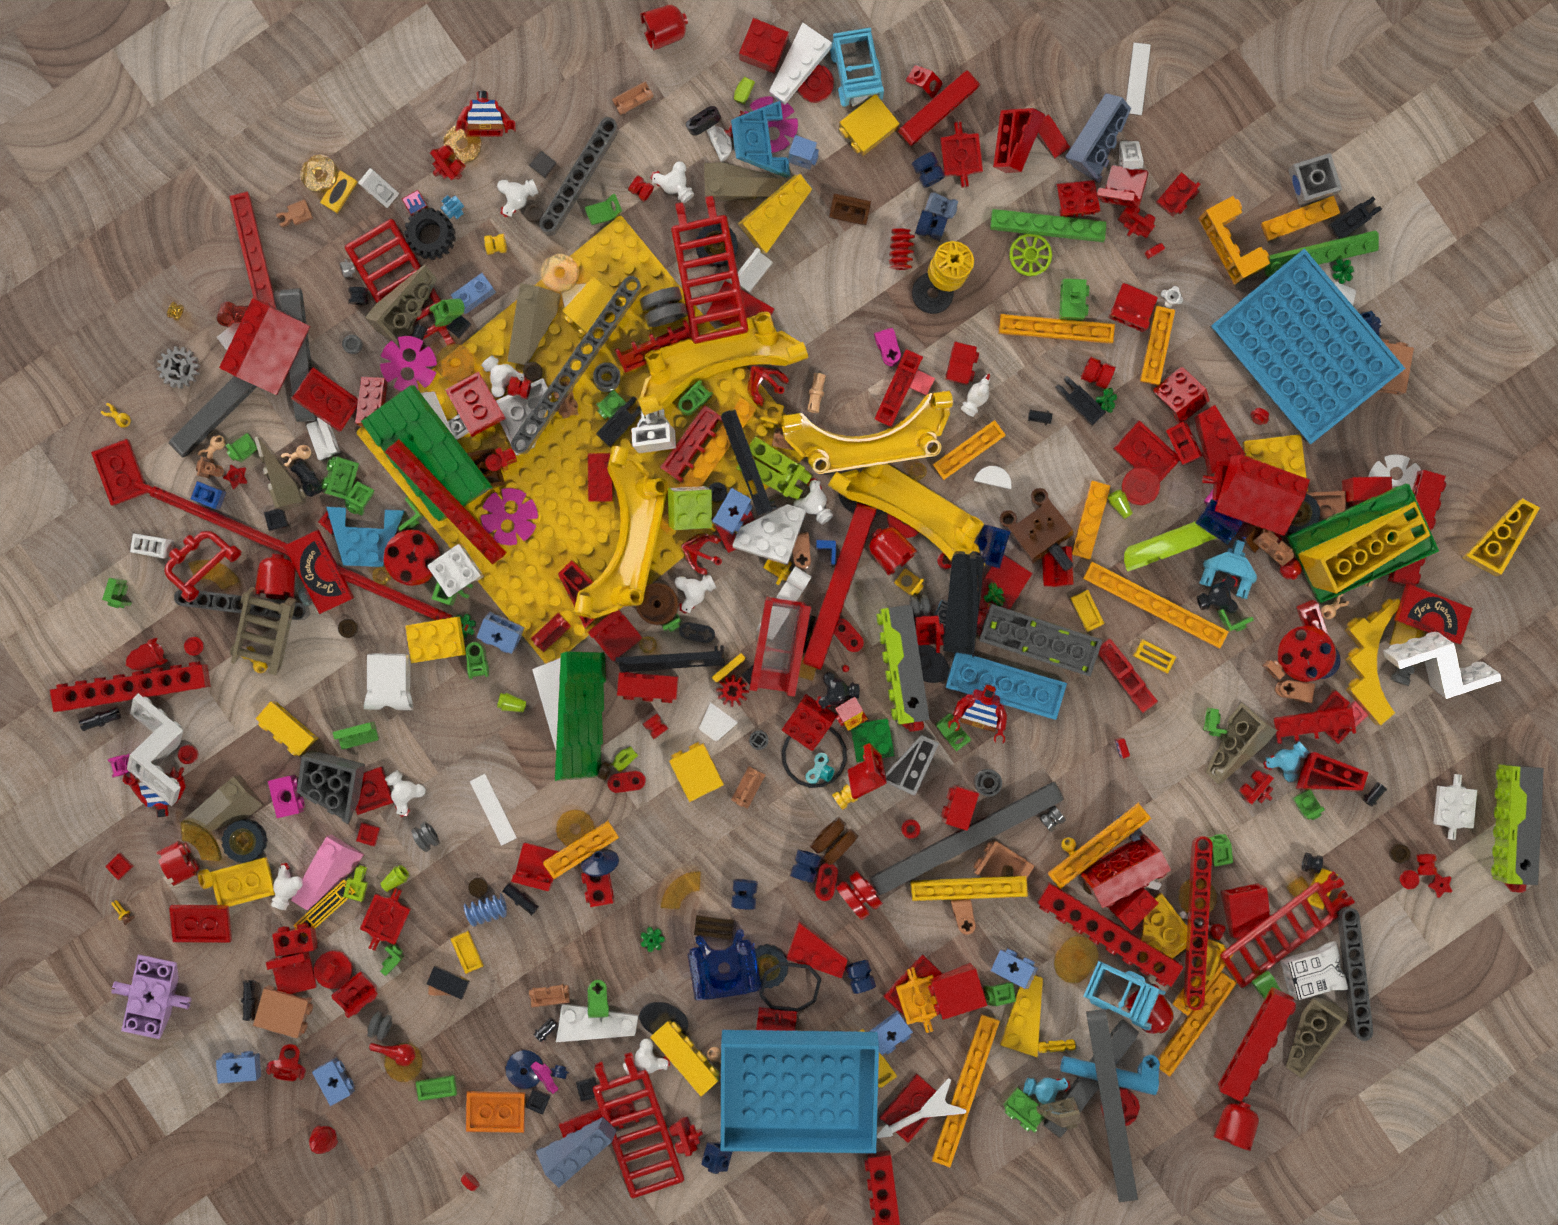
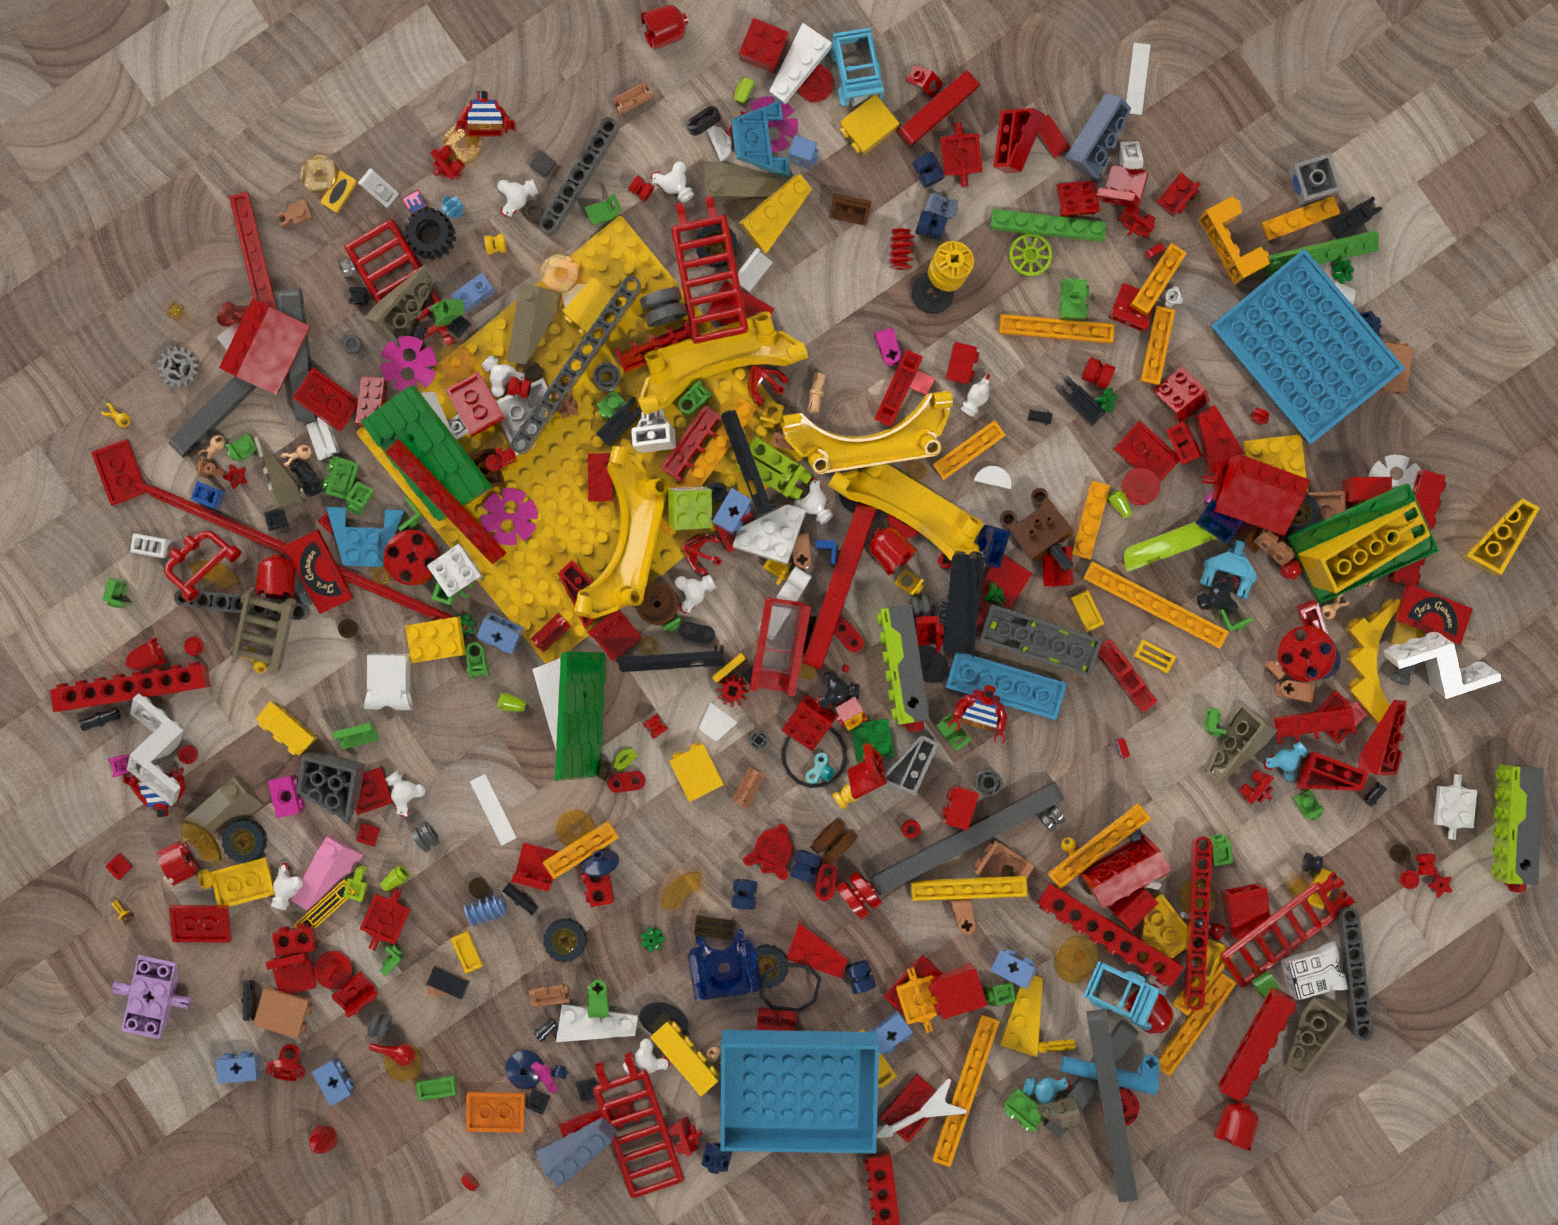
(560, 950): none -> black wheel
(647, 687): red wedge -> none
(773, 851): none -> red tile
(1158, 279): none -> light orange plate
(1382, 751): none -> red wedge

